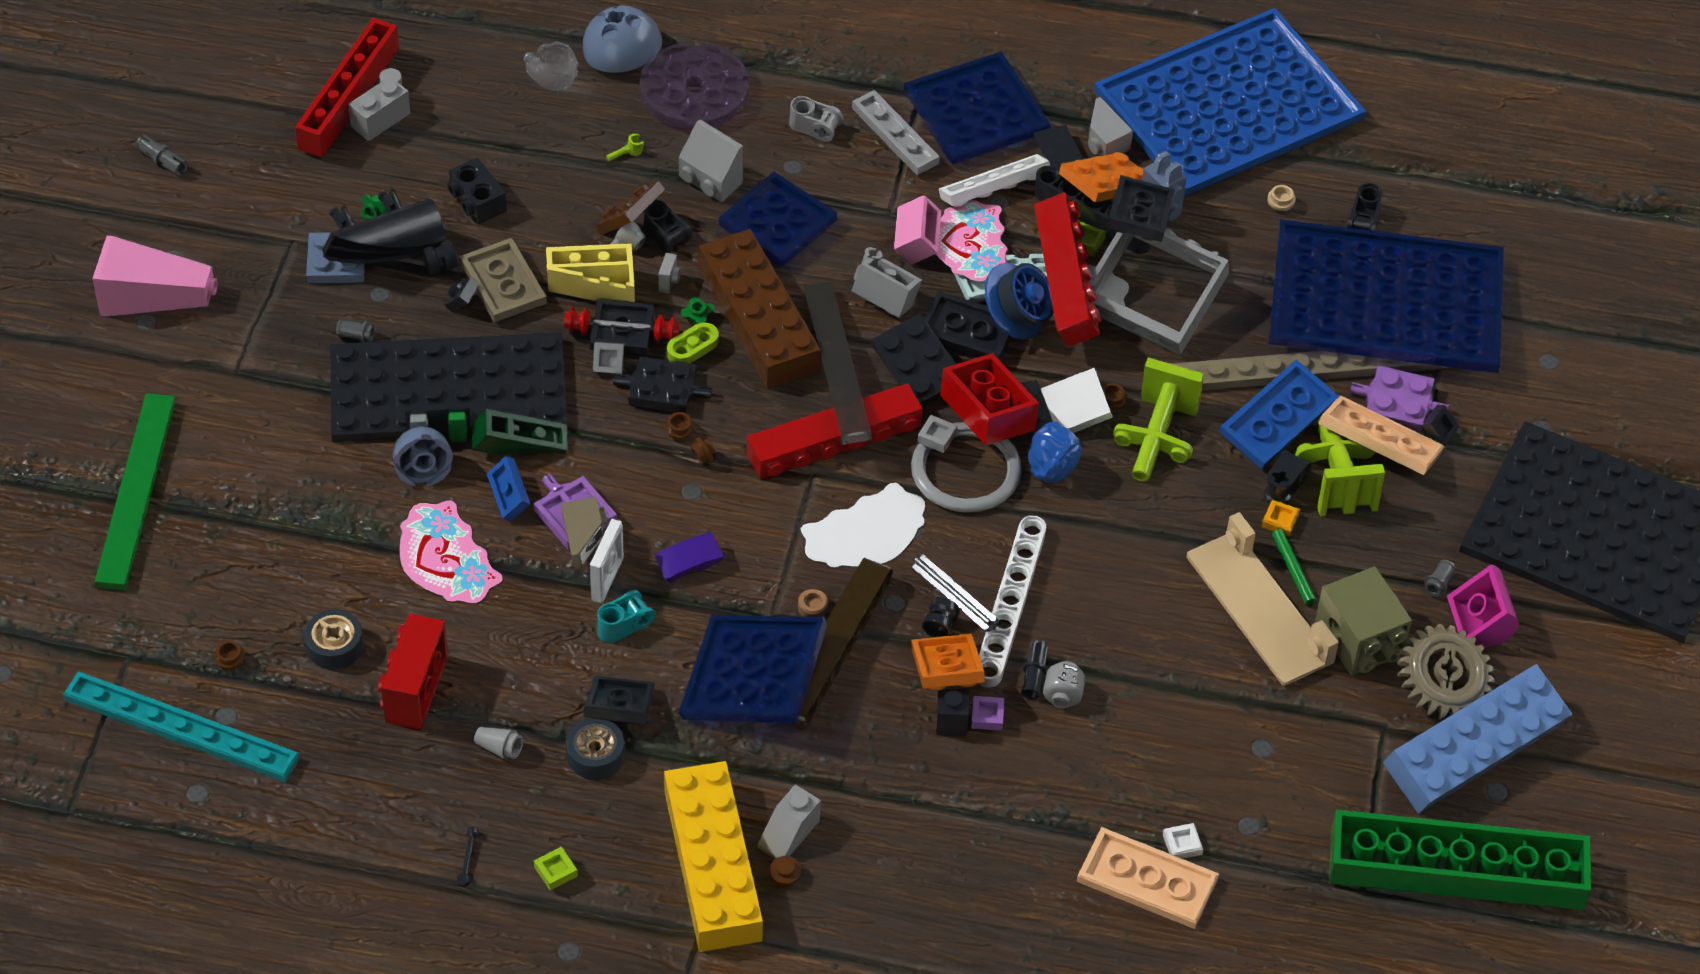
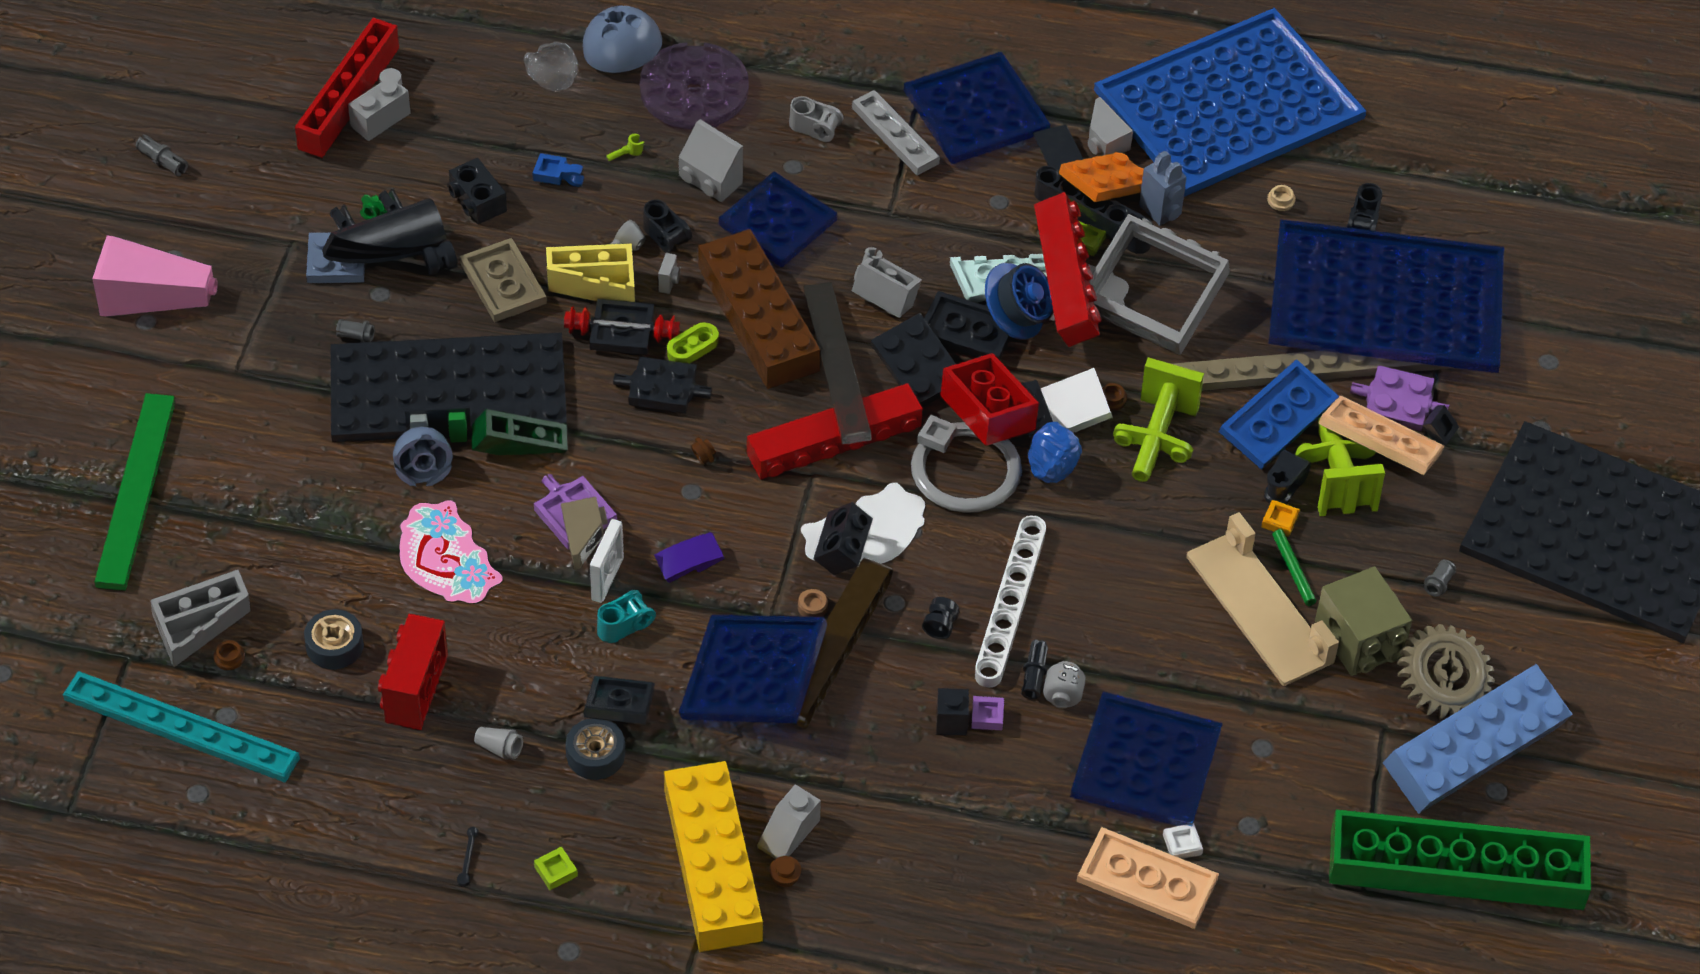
(199, 613): none -> light grey wedge
(461, 293): black plate -> none
(508, 488): blue plate -> none
(555, 168): none -> blue plate
(608, 357): light grey plate -> none
(629, 210): reddish brown plate -> none
(679, 426): reddish brown plate -> none
(697, 311): green plate -> none
(843, 538): none -> black brick
(917, 230): bright pink brick -> none
(948, 661): orange plate -> none
(955, 592): axle -> none
(971, 239): sticker -> none
(999, 178): white plate -> none
(1140, 208): black plate -> none
(1146, 760): none -> clear blue plate
(1484, 608): dark pink brick -> none

